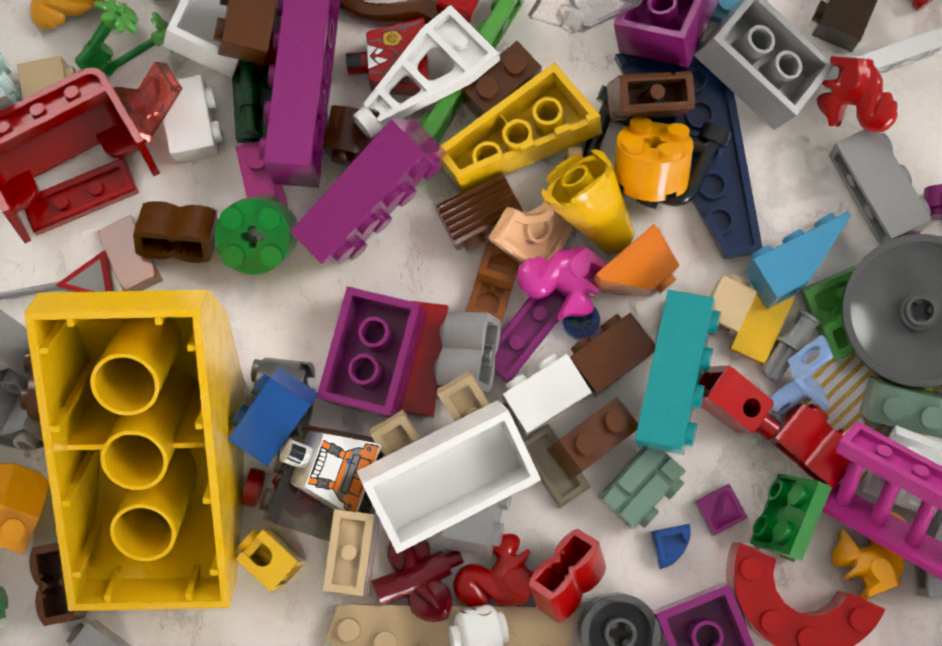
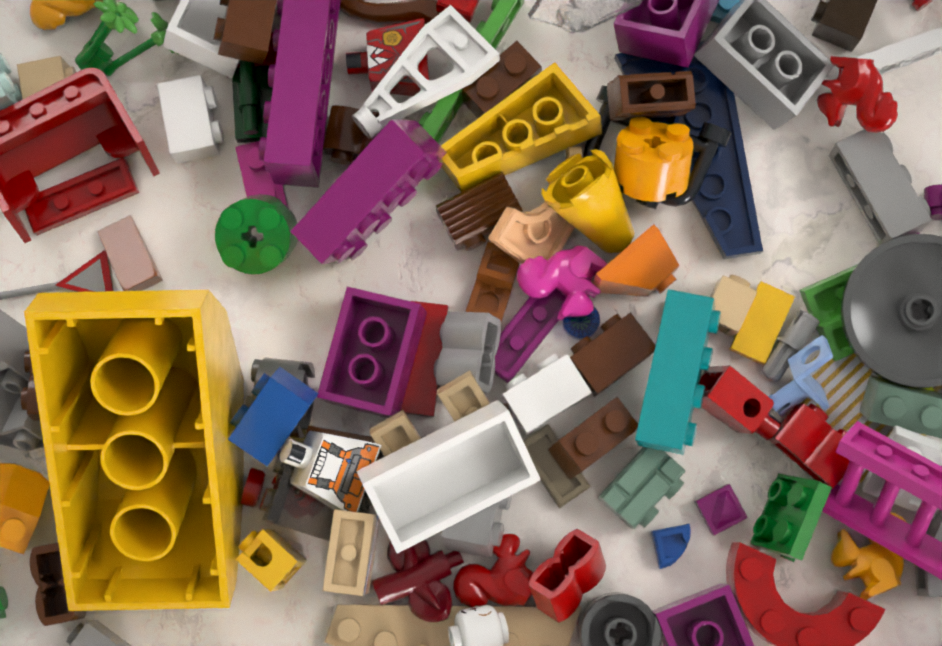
(152, 99): clear red slope -> none
(175, 232): reddish brown brick -> none
(789, 267): dark azure slope -> none

